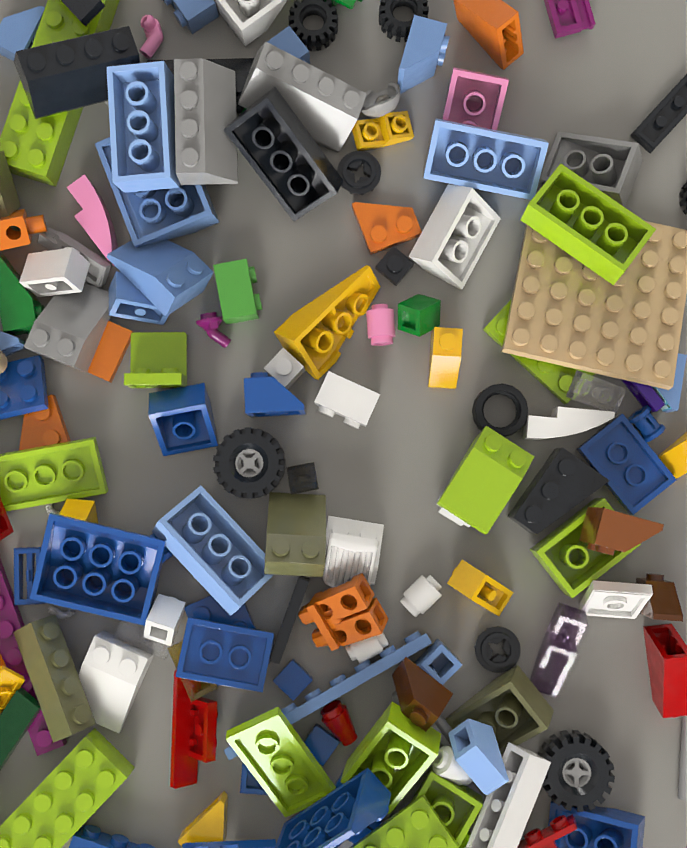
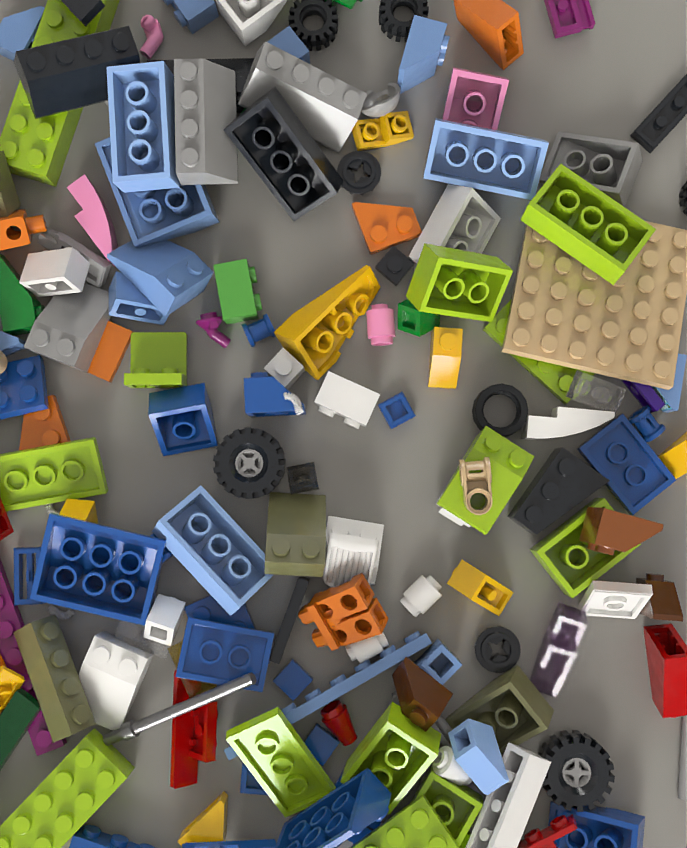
(133, 728): none -> flat silver bar
(259, 330): none -> blue bush
(292, 397): none -> white leg
(396, 410): none -> blue tile
(458, 283): none -> lime brick
(476, 483): none -> tan piece

